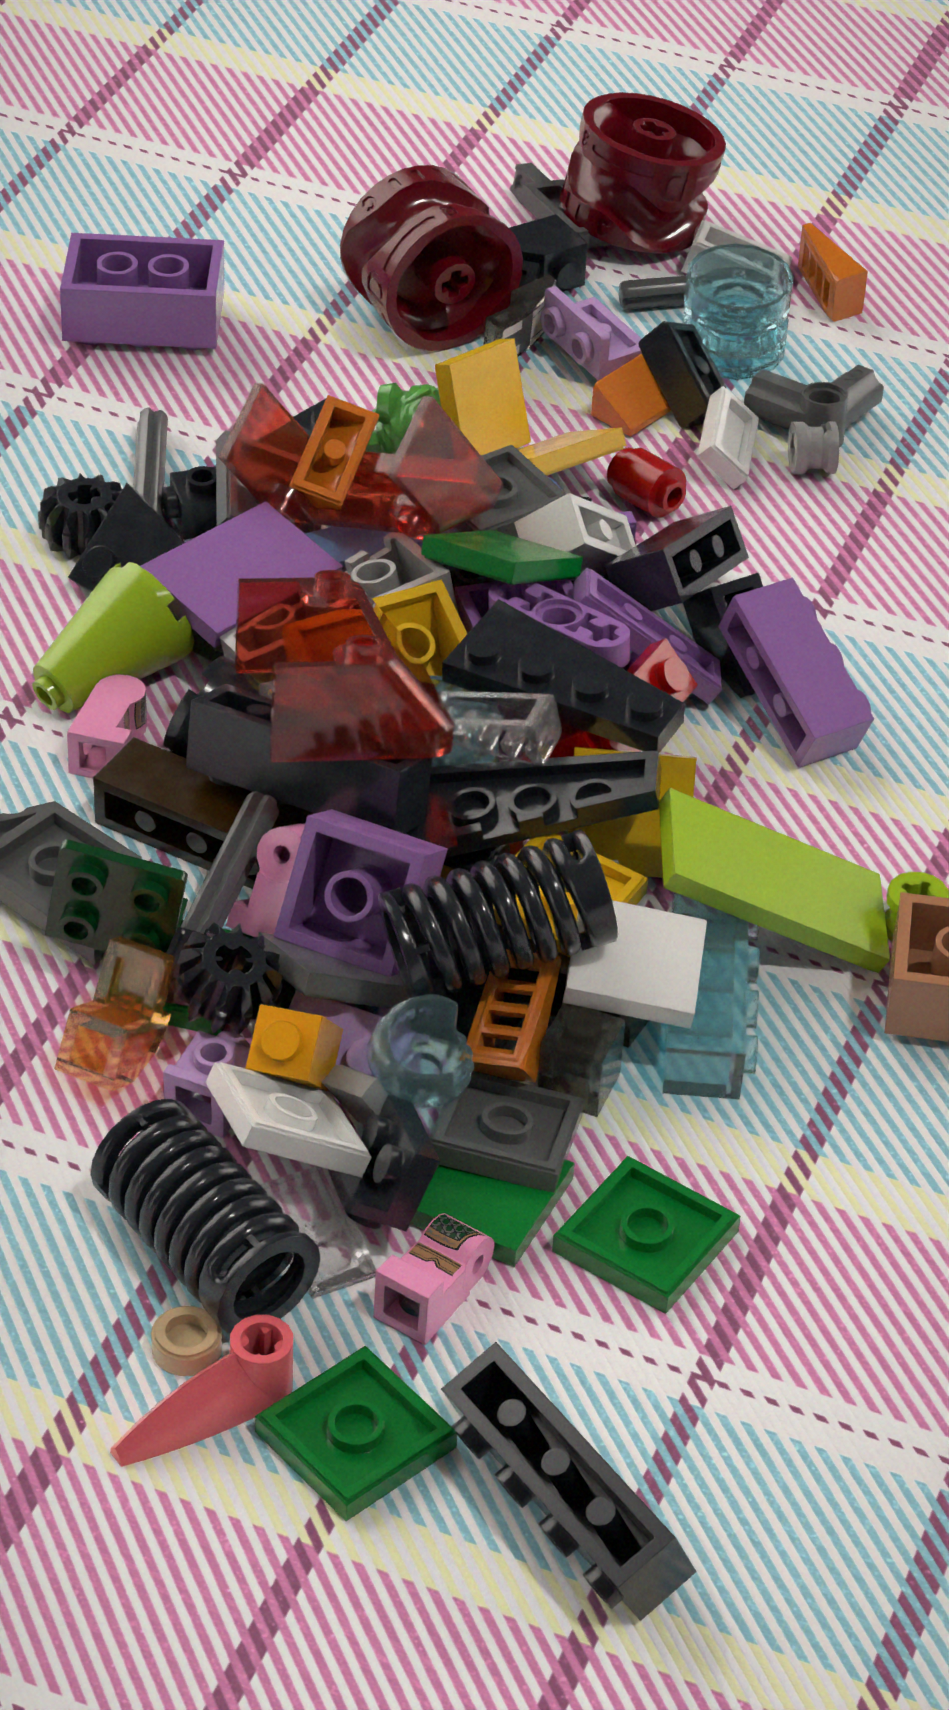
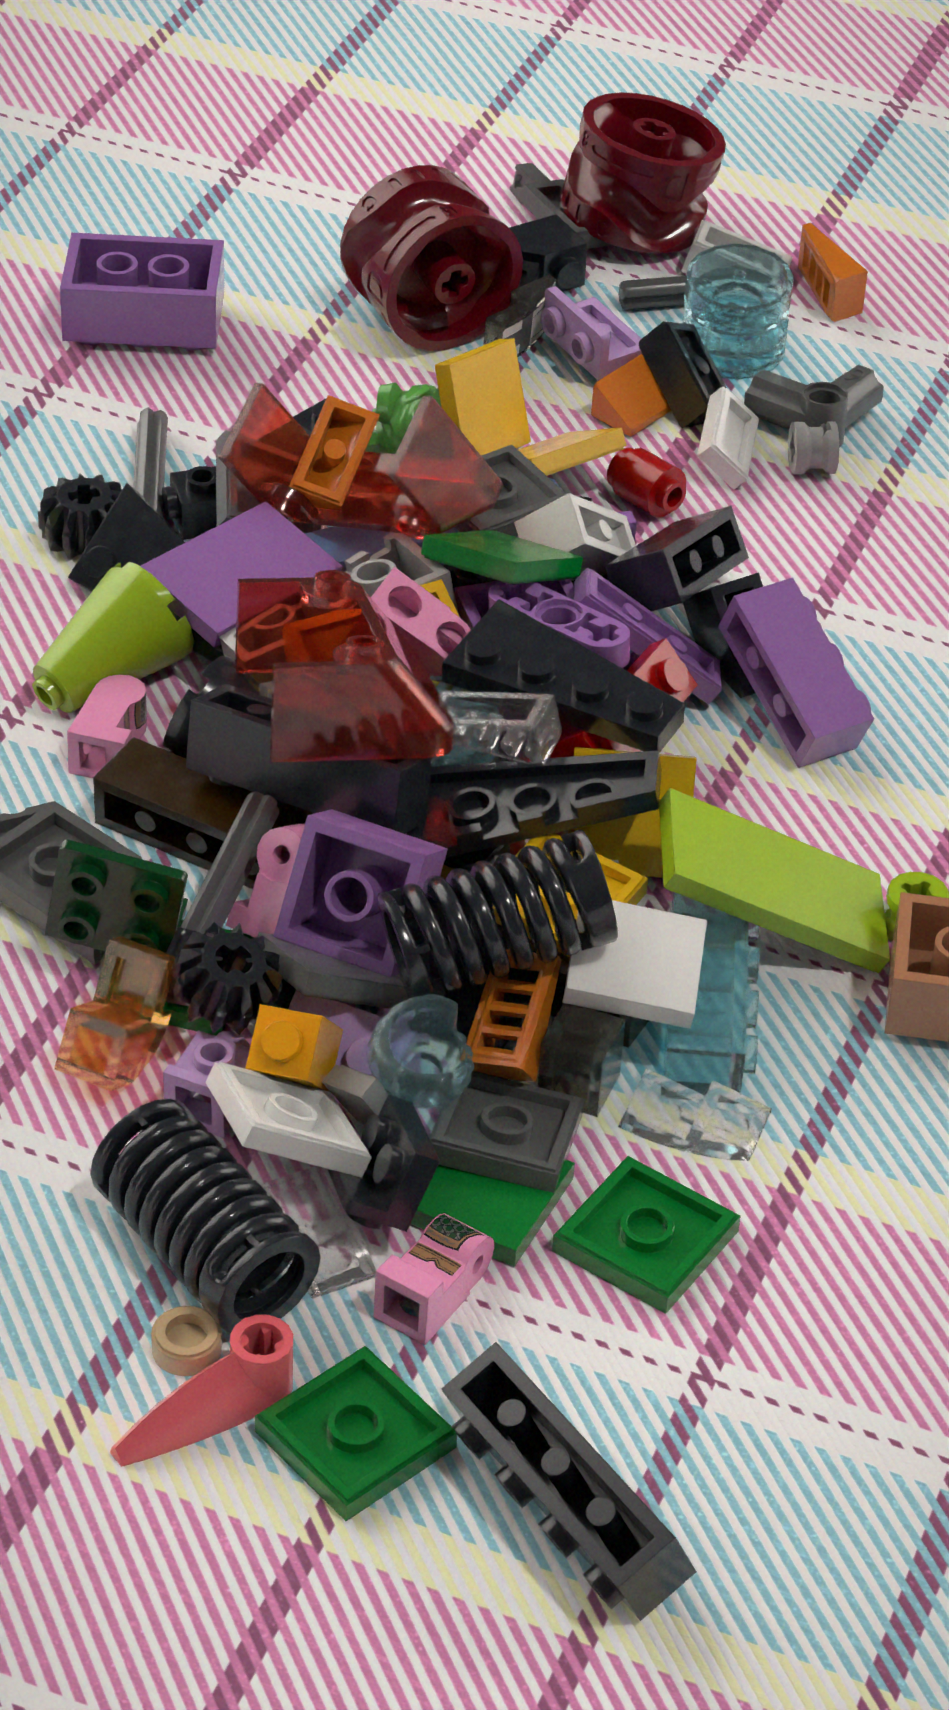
(420, 619): none -> bright pink leg
(712, 1125): none -> clear slope

